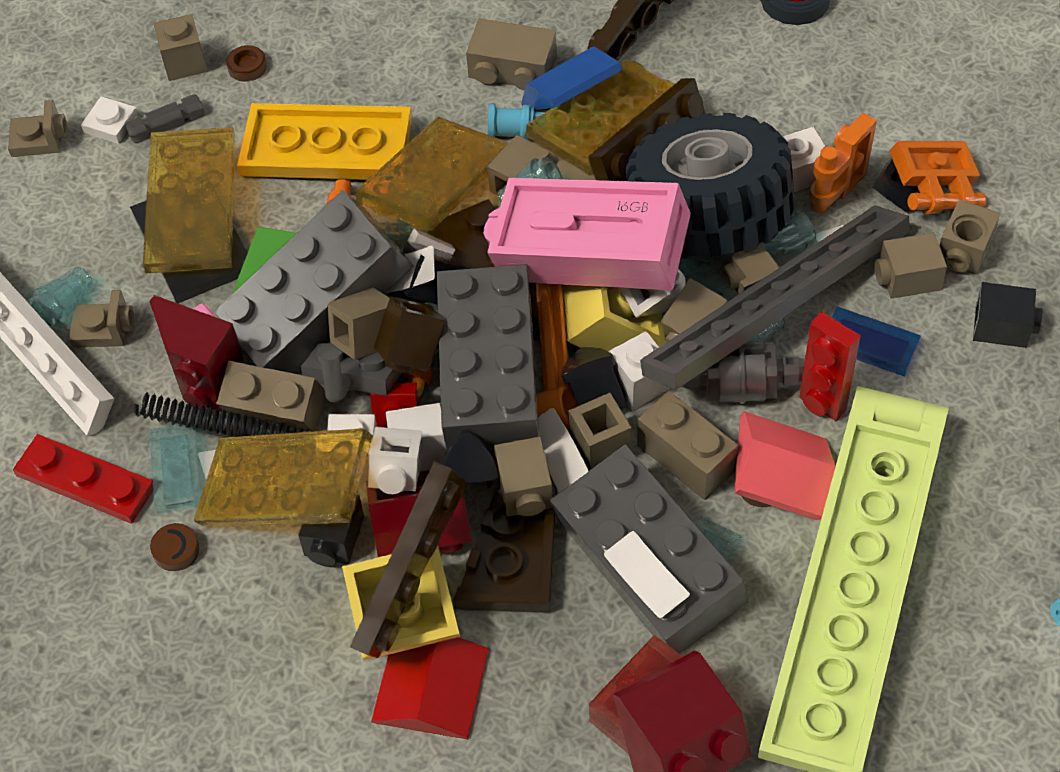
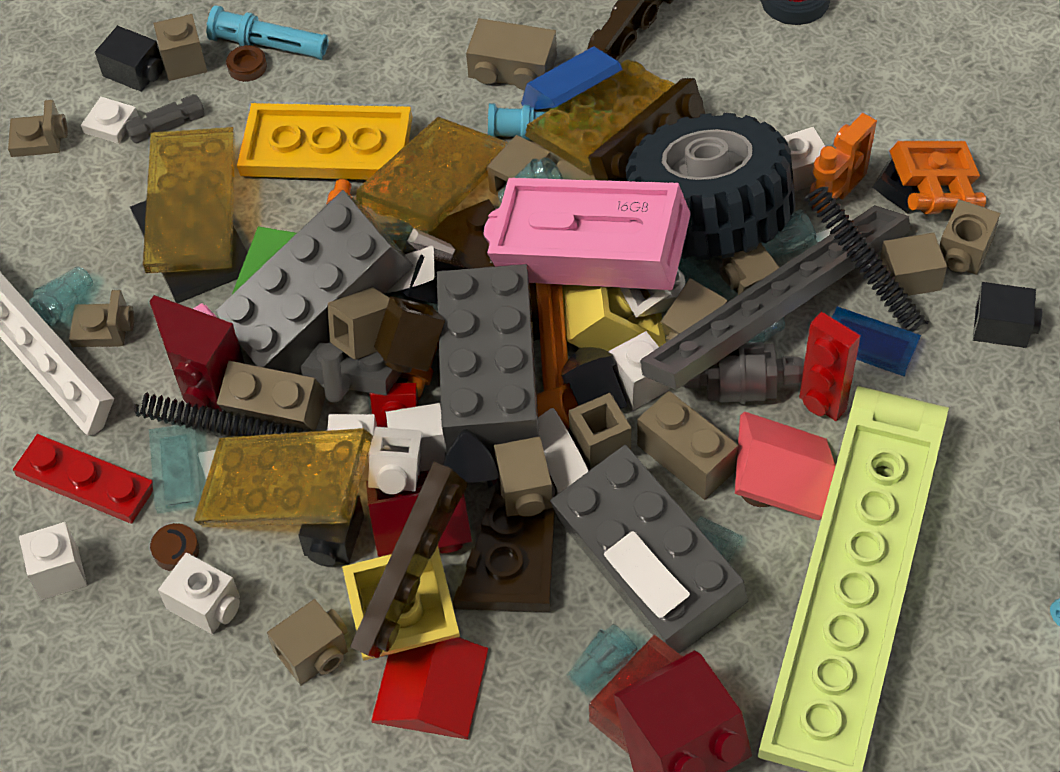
(52, 560): none -> white brick
(129, 58): none -> black brick
(200, 594): none -> white brick
(248, 30): none -> medium azure pin
(310, 641): none -> dark tan brick
(602, 659): none -> clear light blue cone
(867, 249): none -> black piece

